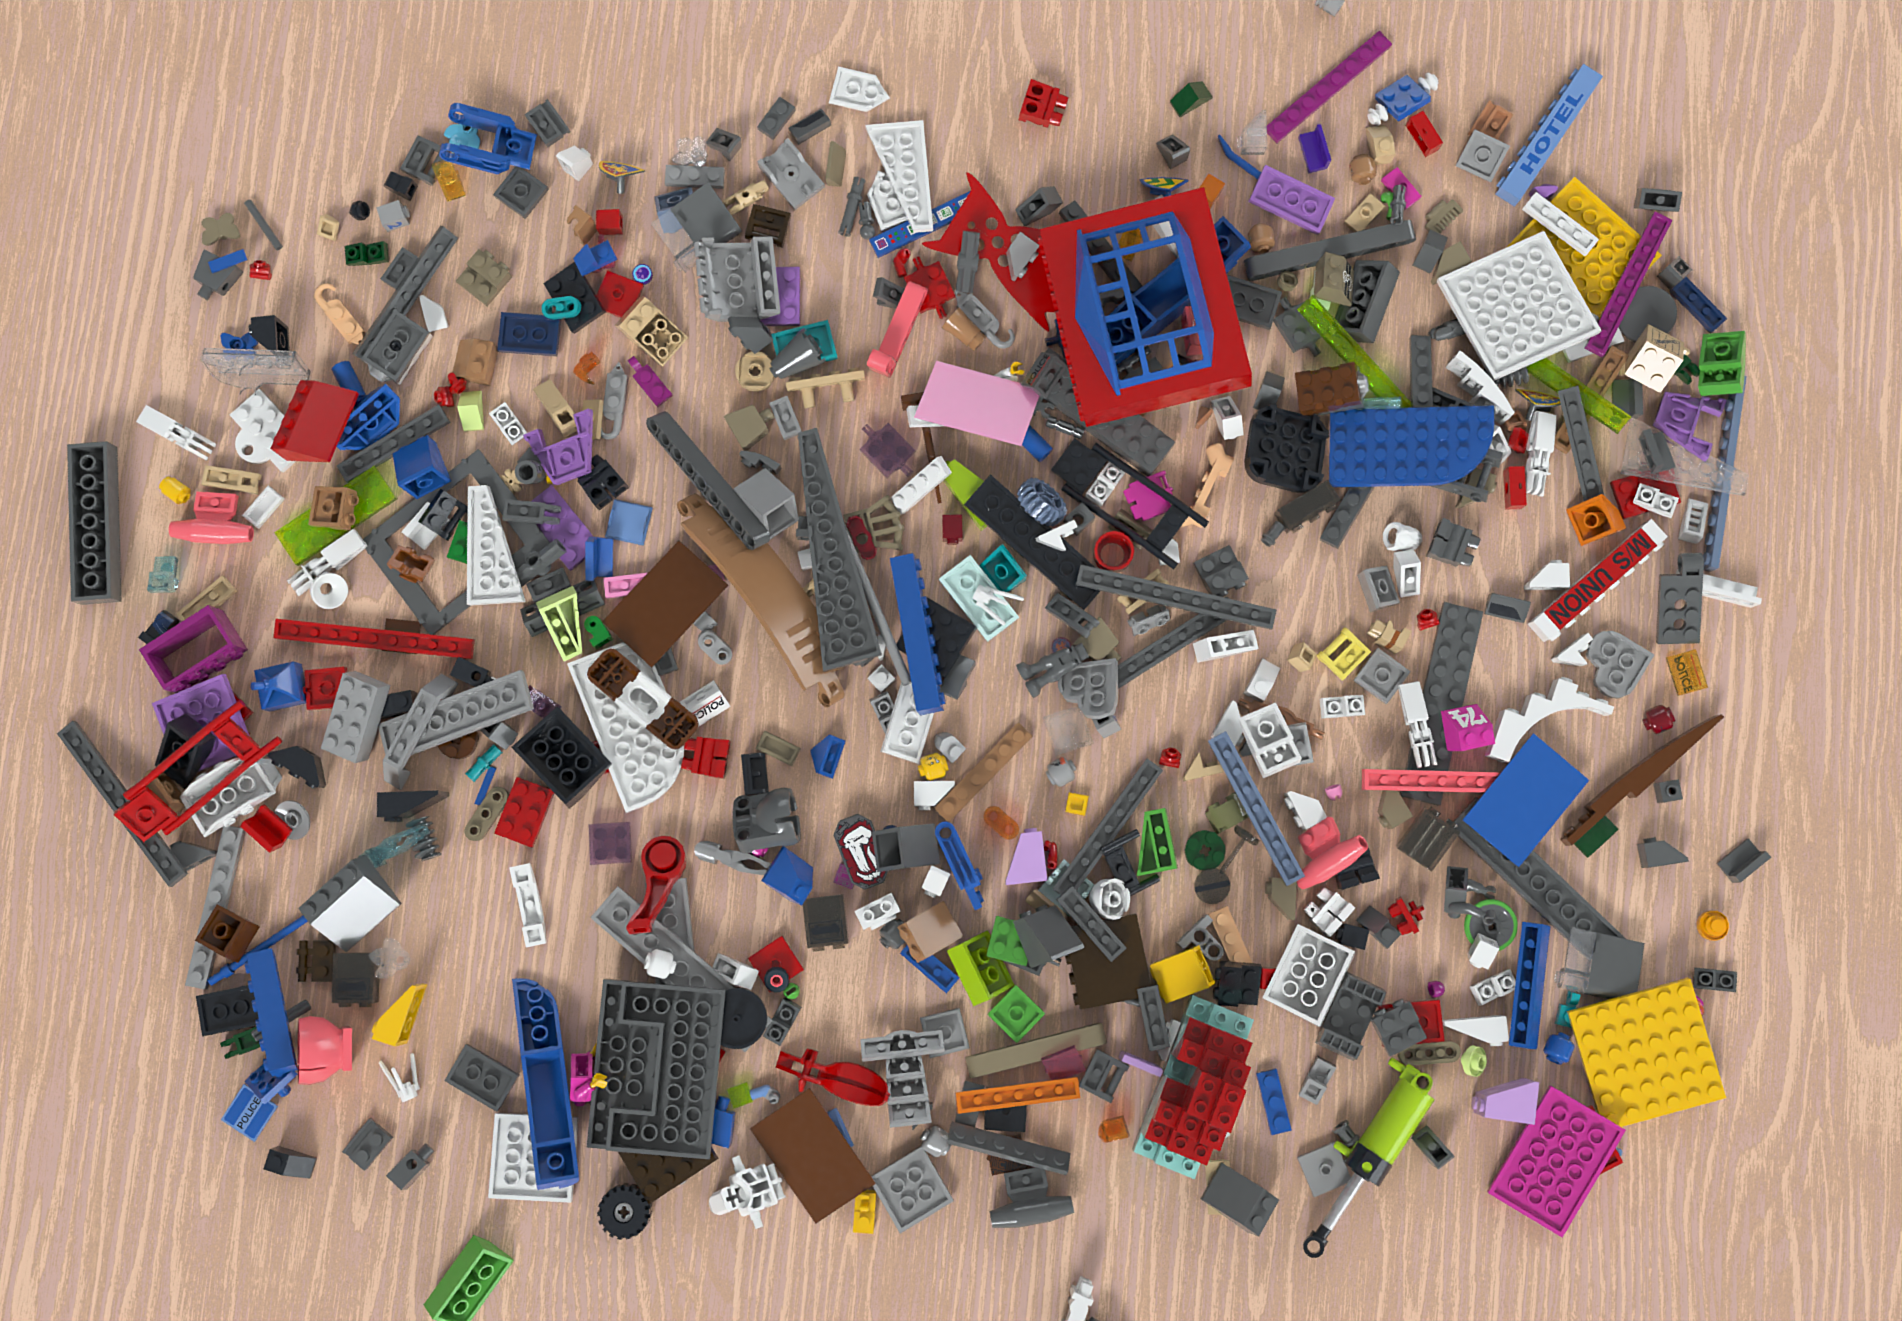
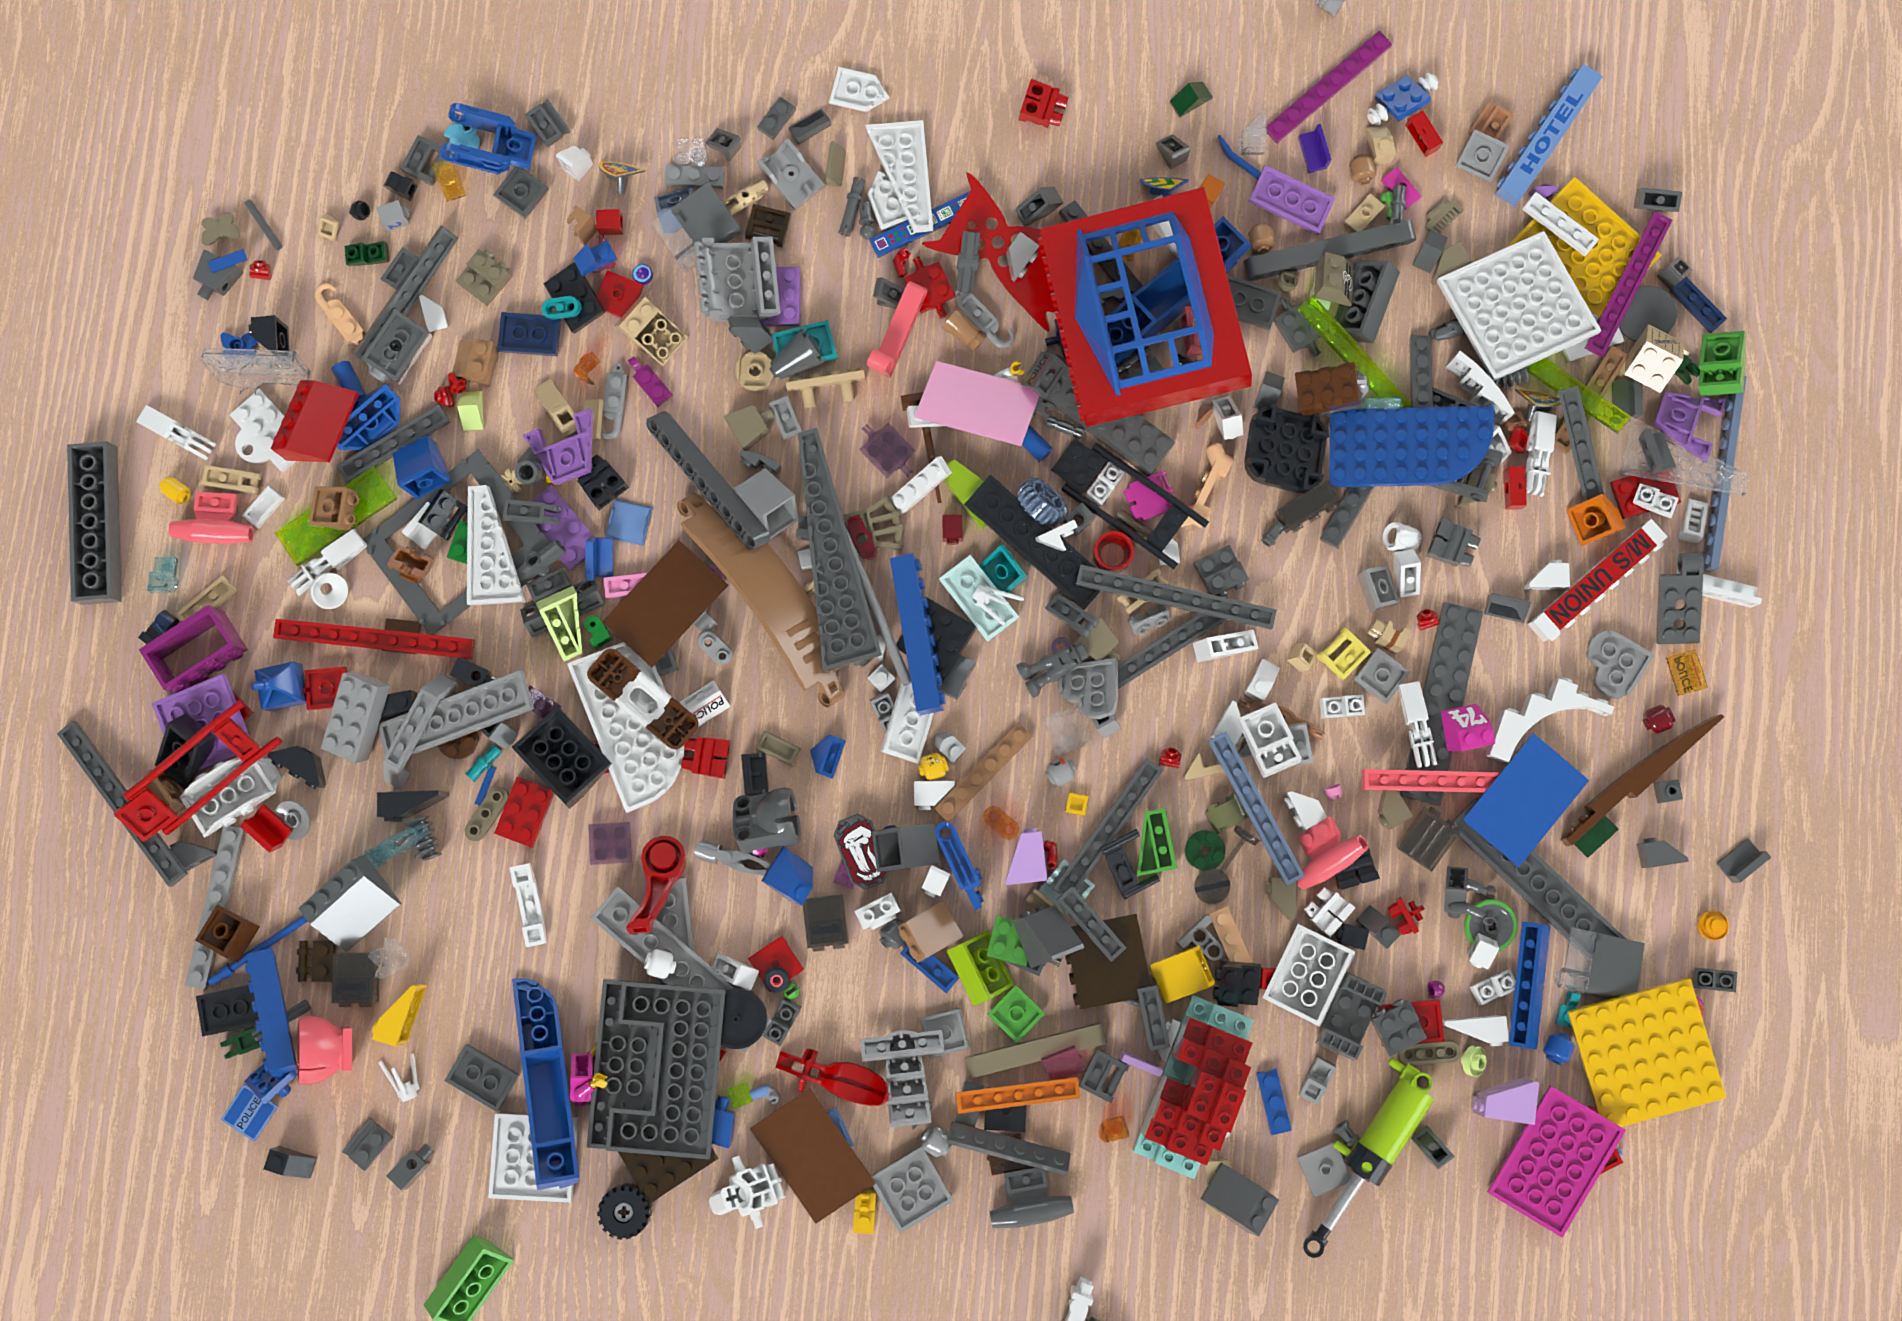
(508, 423): white slope -> none
(1109, 898): white cylinder -> none
(1571, 653): white slope -> none

